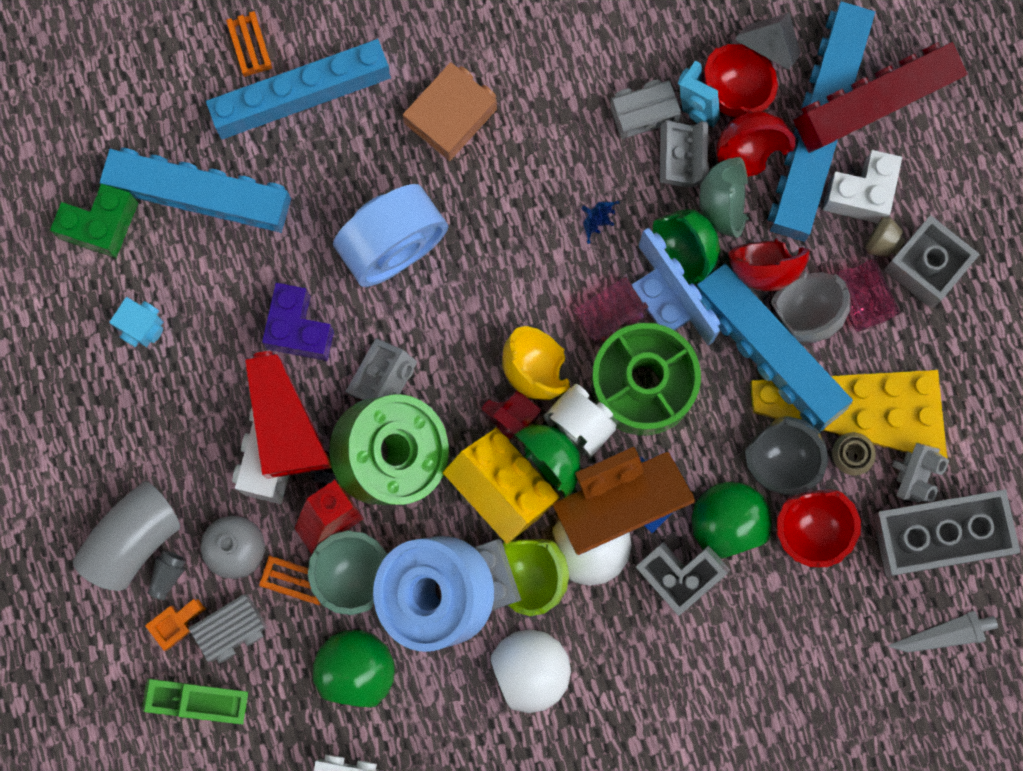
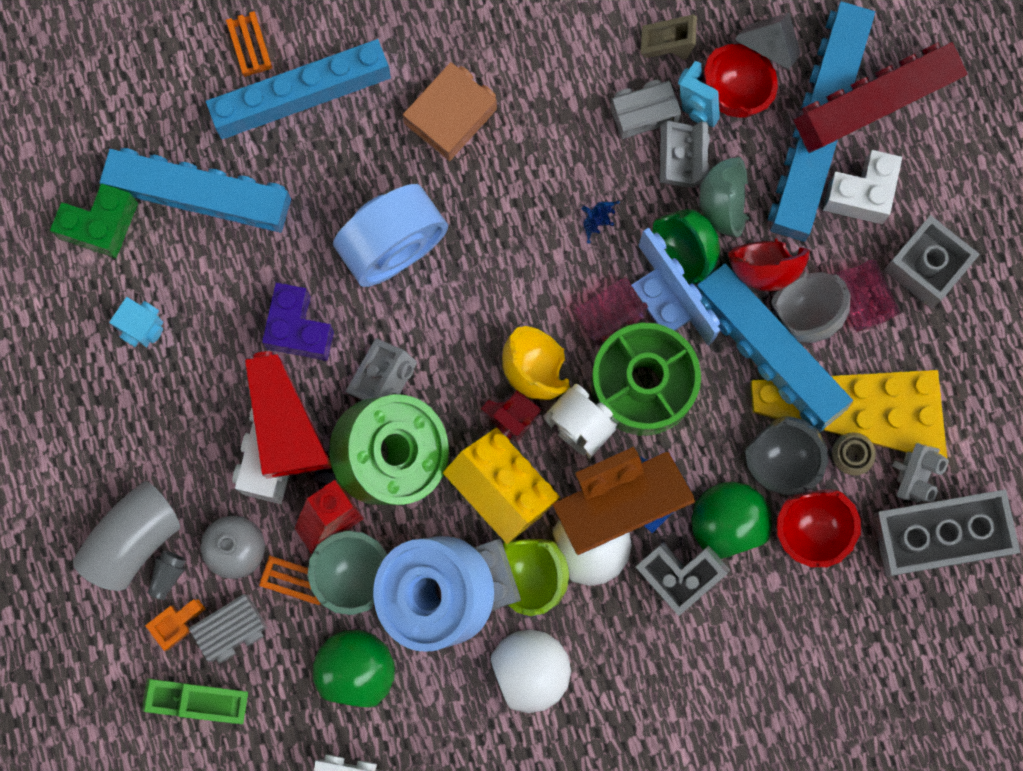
(553, 455): green cylinder -> none
(669, 36): none -> dark tan slope
(754, 139): red cylinder -> none
(885, 238): dark tan cone -> none
(955, 632): light grey bar -> none

